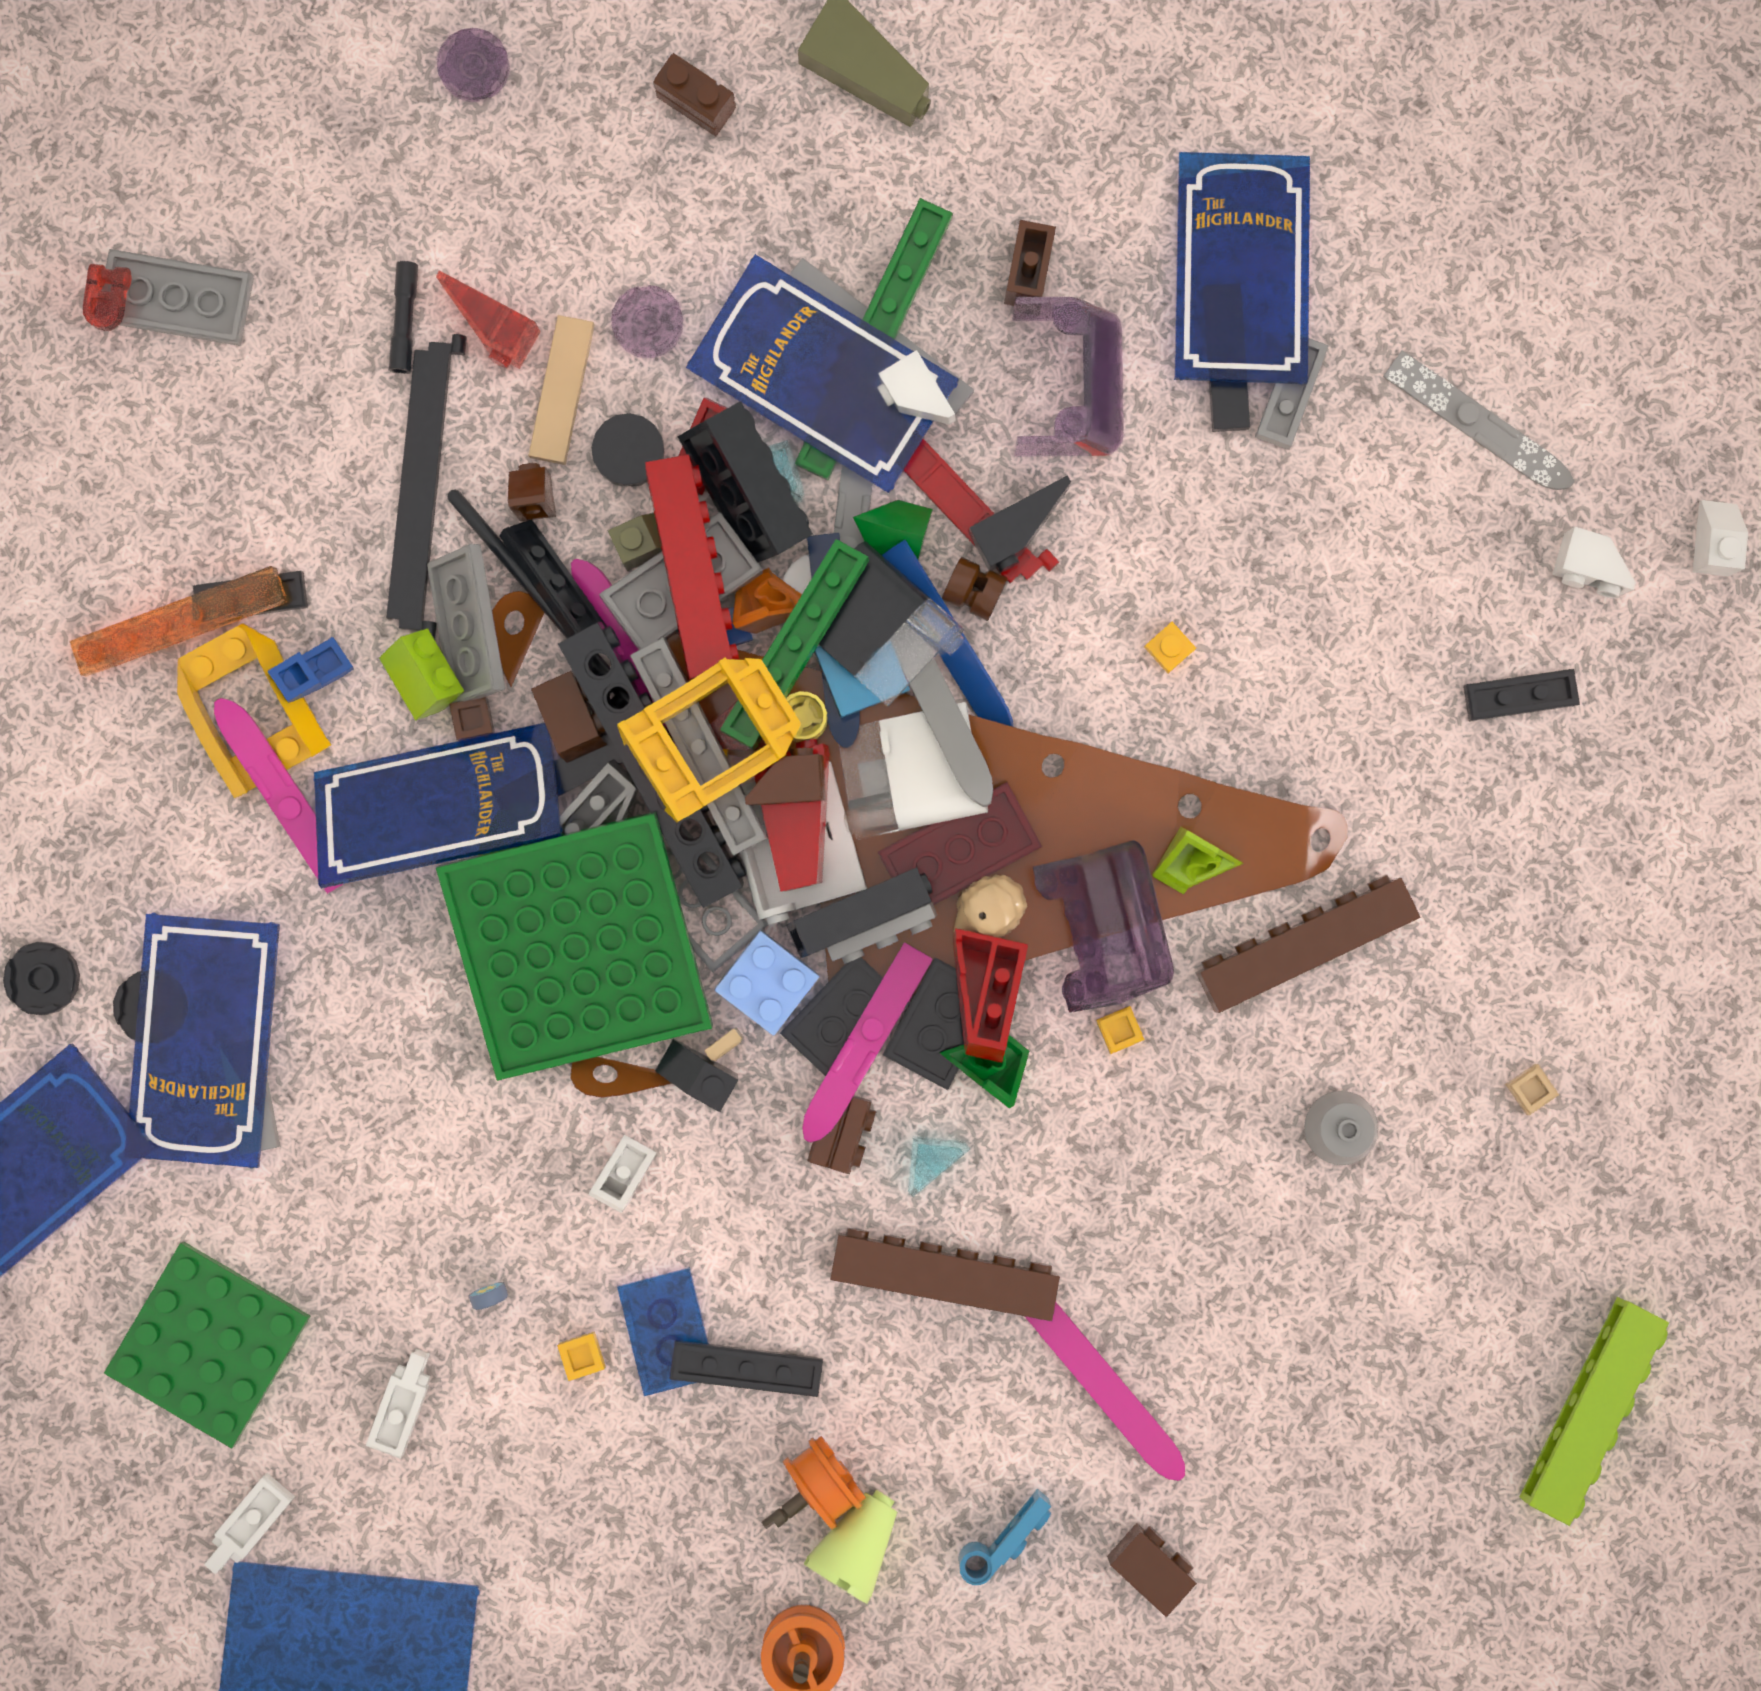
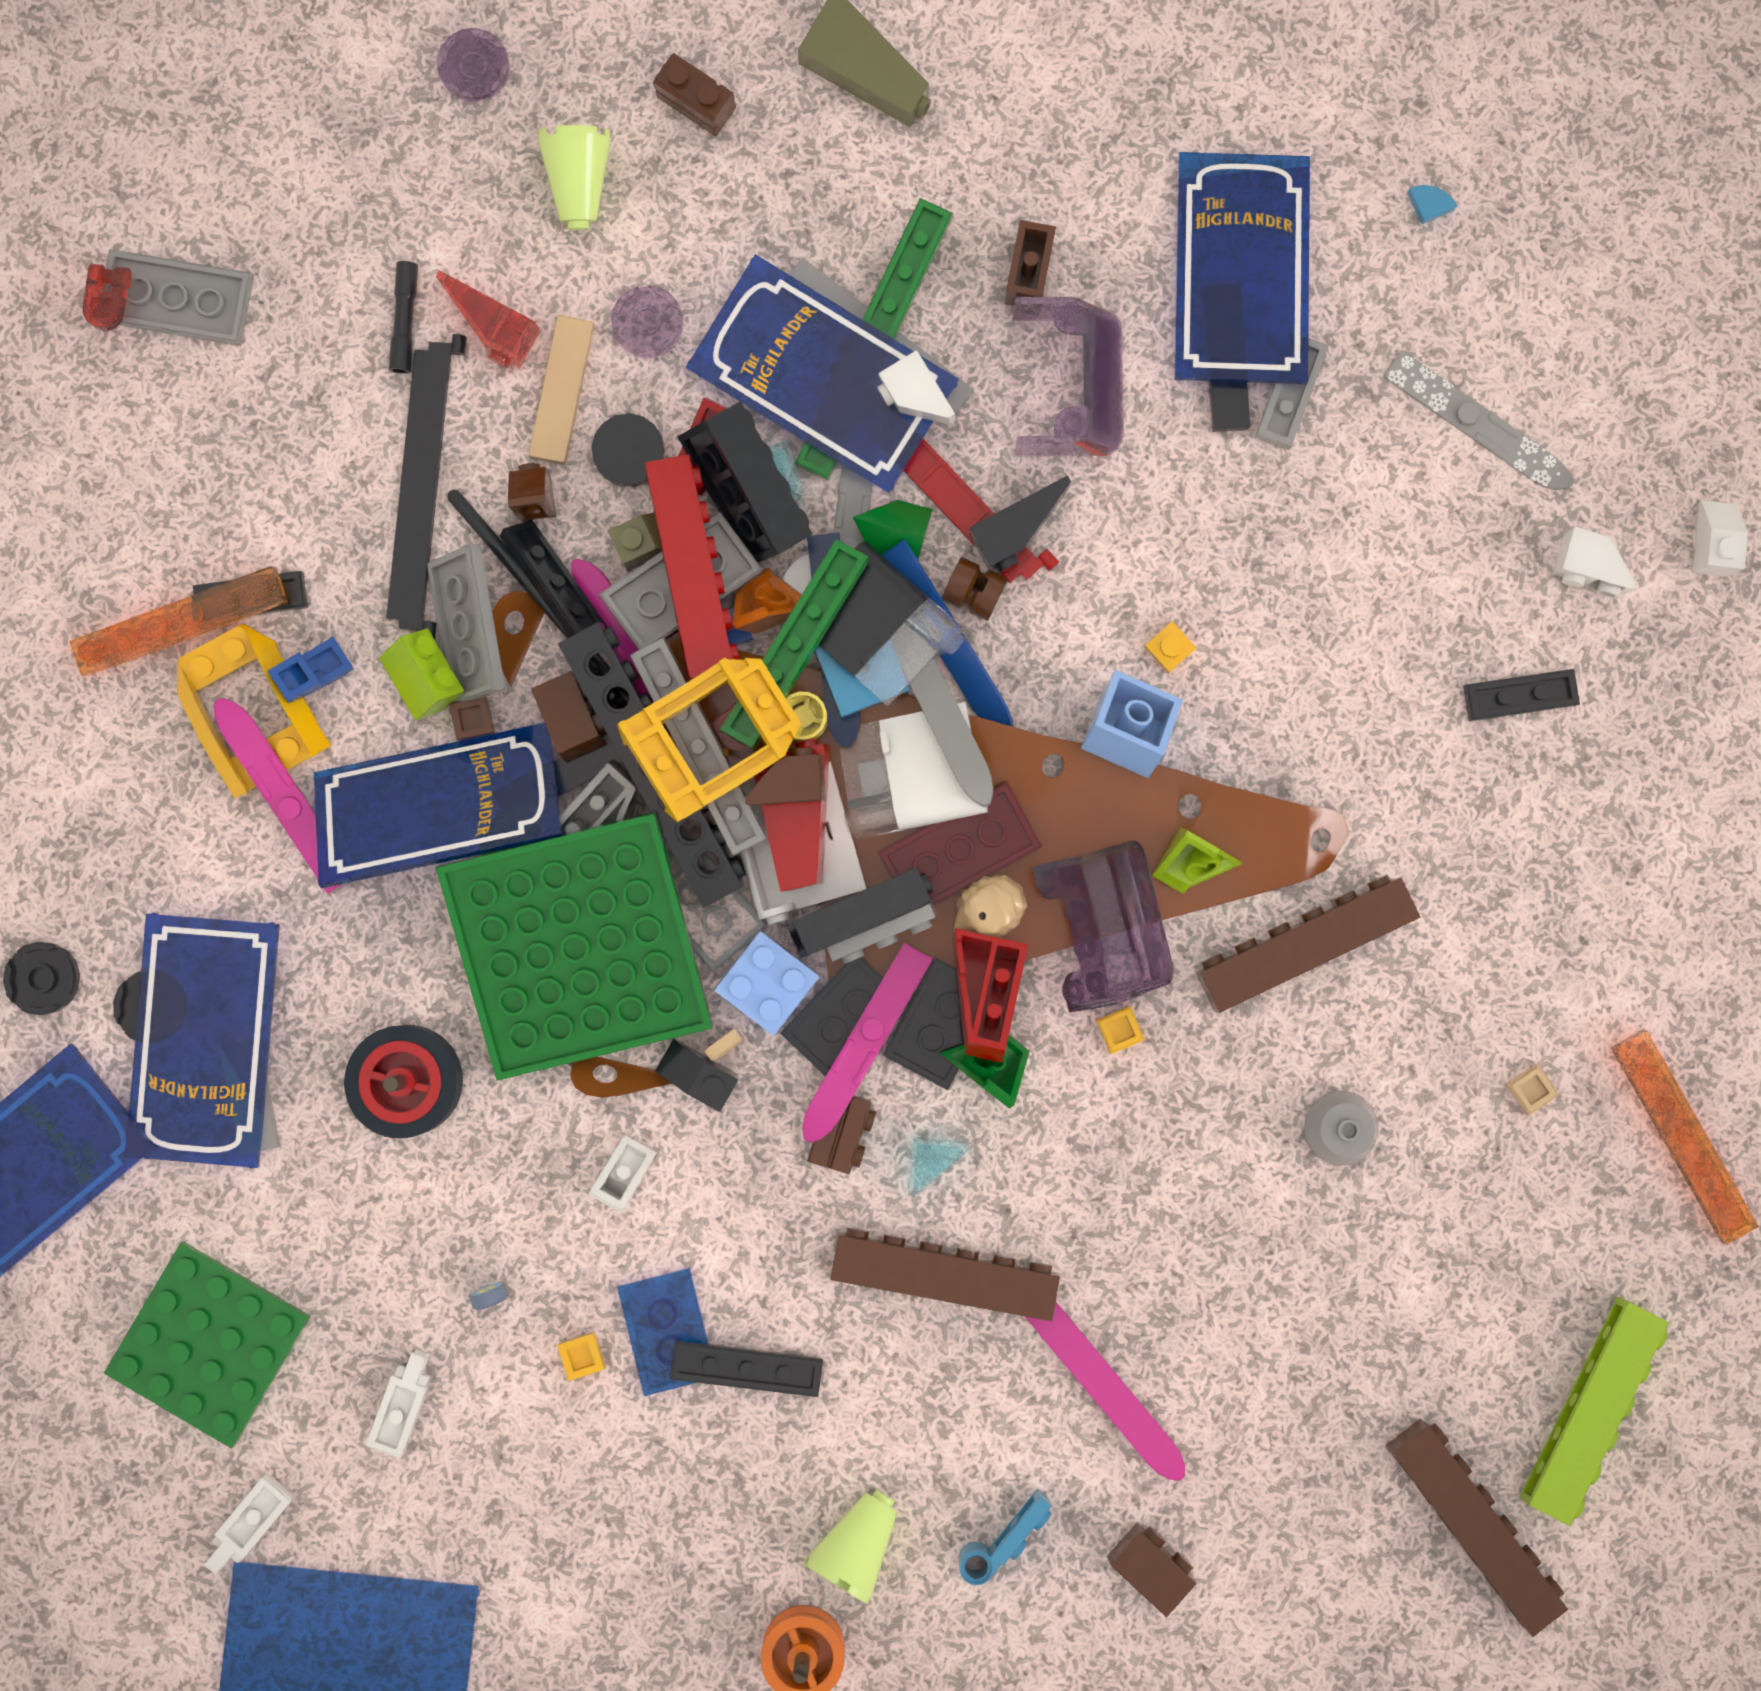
(403, 1081): none -> wheel
(576, 171): none -> yellowish green cone
(821, 1484): orange wheel -> none
(1132, 724): none -> light blue brick
(1430, 202): none -> dark azure tile
(1477, 1527): none -> reddish brown brick
(1684, 1137): none -> clear orange plate

